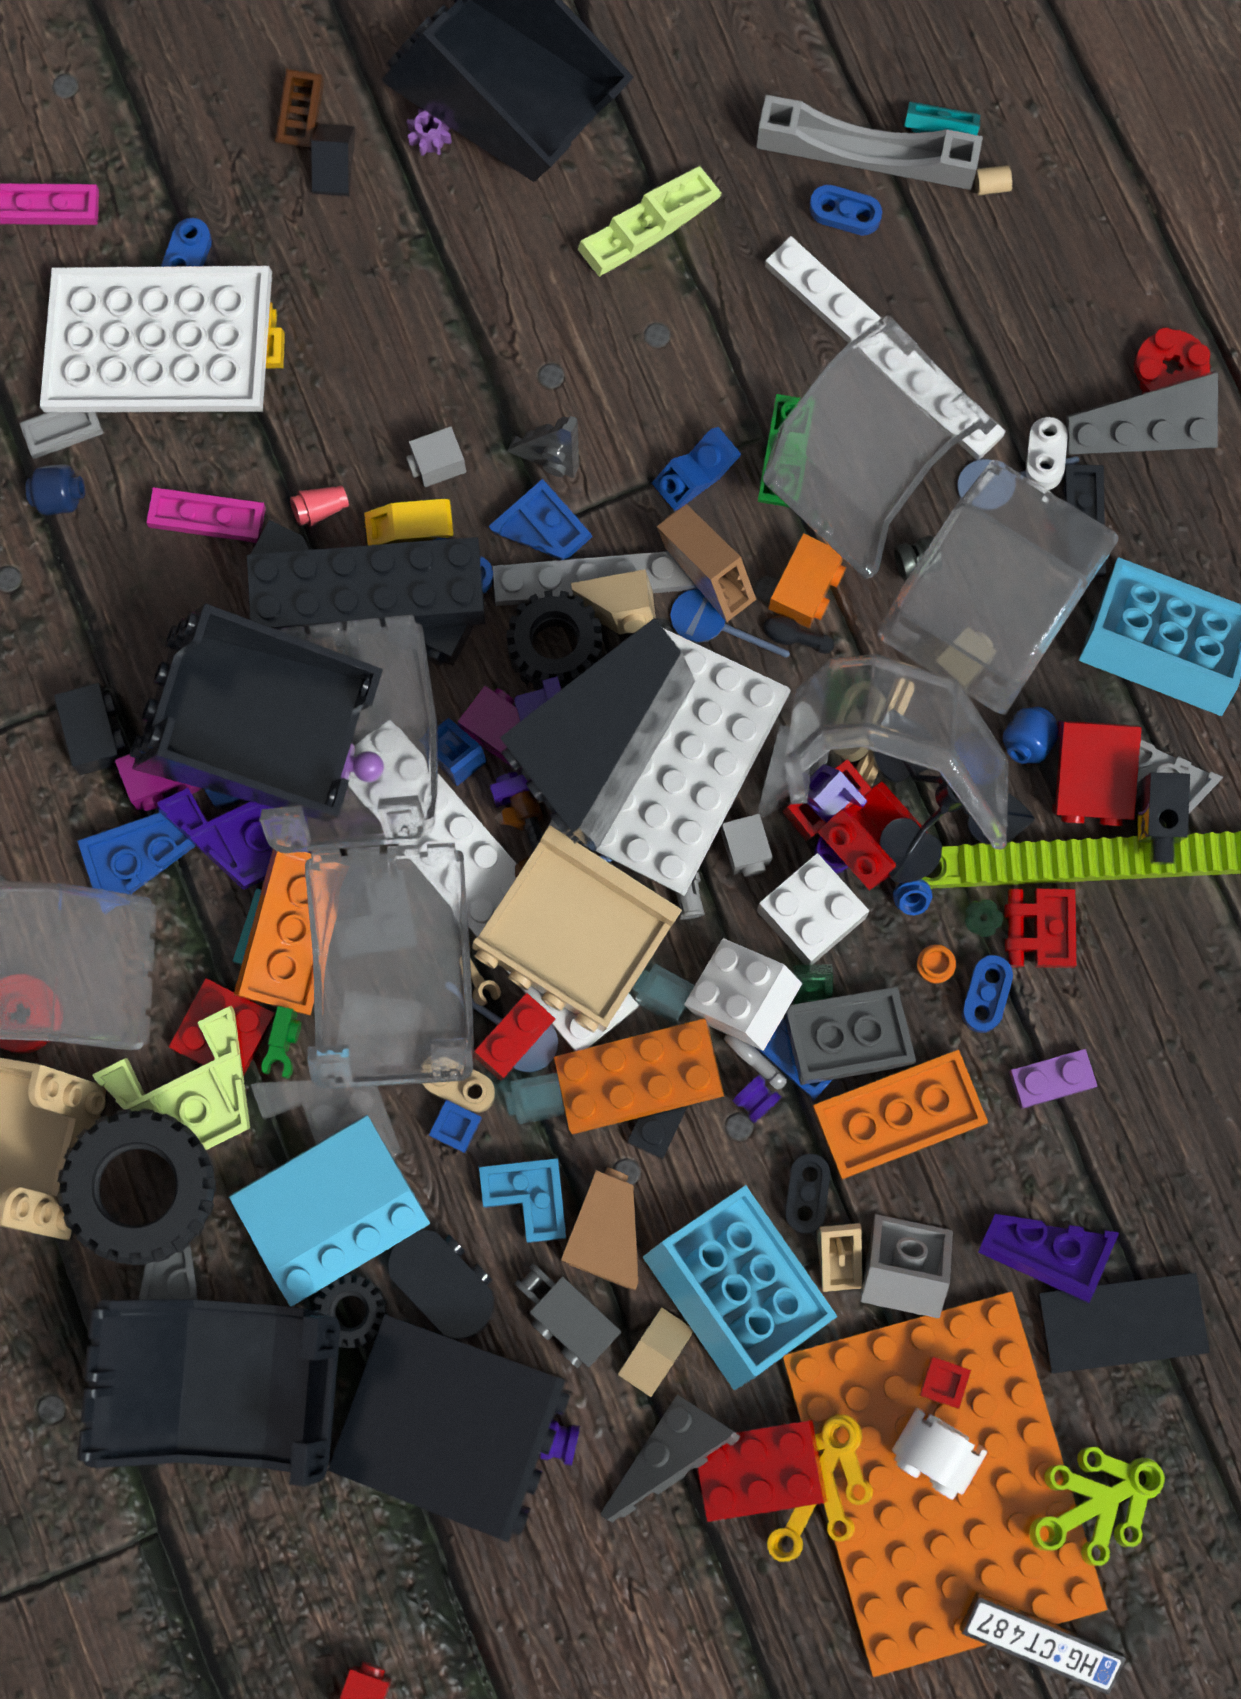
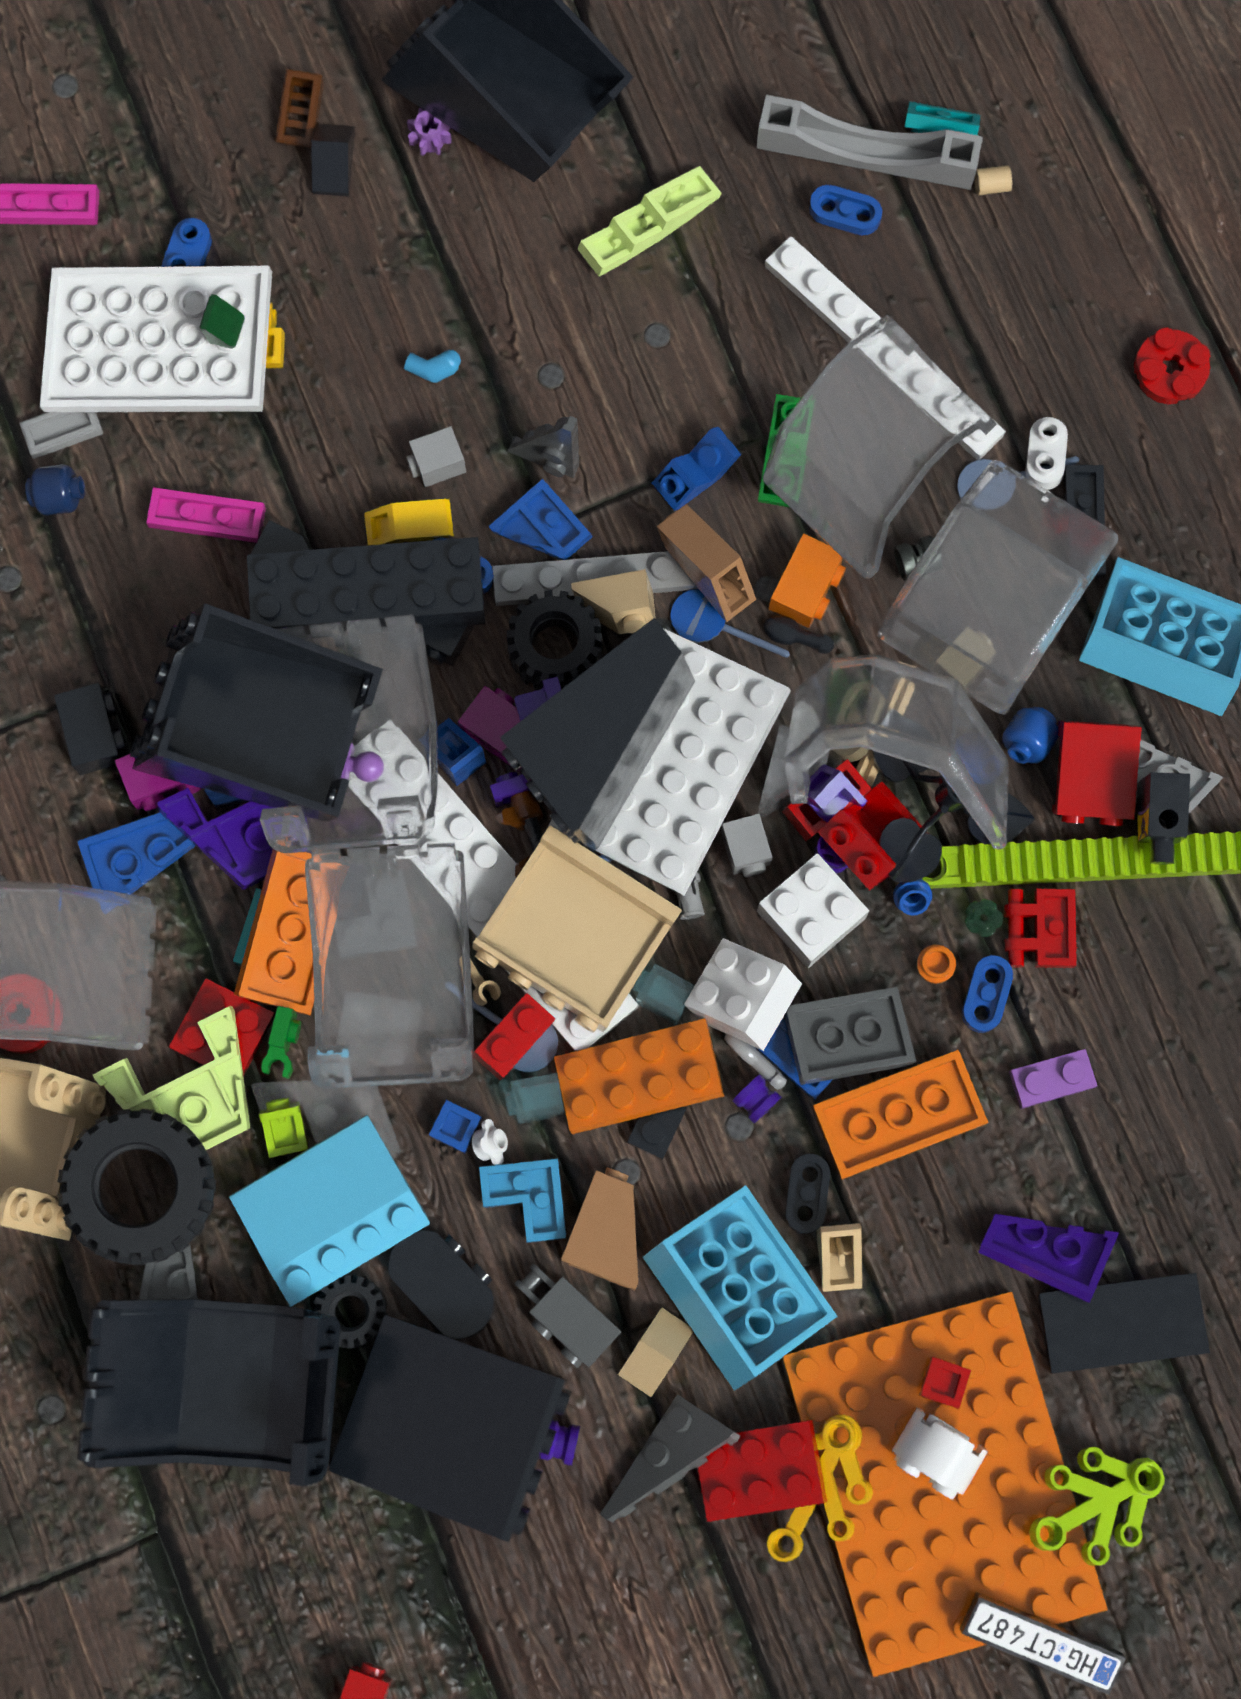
(221, 323): none -> dark green slope
(283, 1127): none -> lime bracket
(317, 504): coral cone -> none
(434, 368): none -> dark azure arm
(458, 1092): tan plate -> none
(490, 1143): none -> white plate
(816, 982): clear green plate -> none
(907, 1266): light grey slope -> none
(1161, 419): dark grey wing -> none

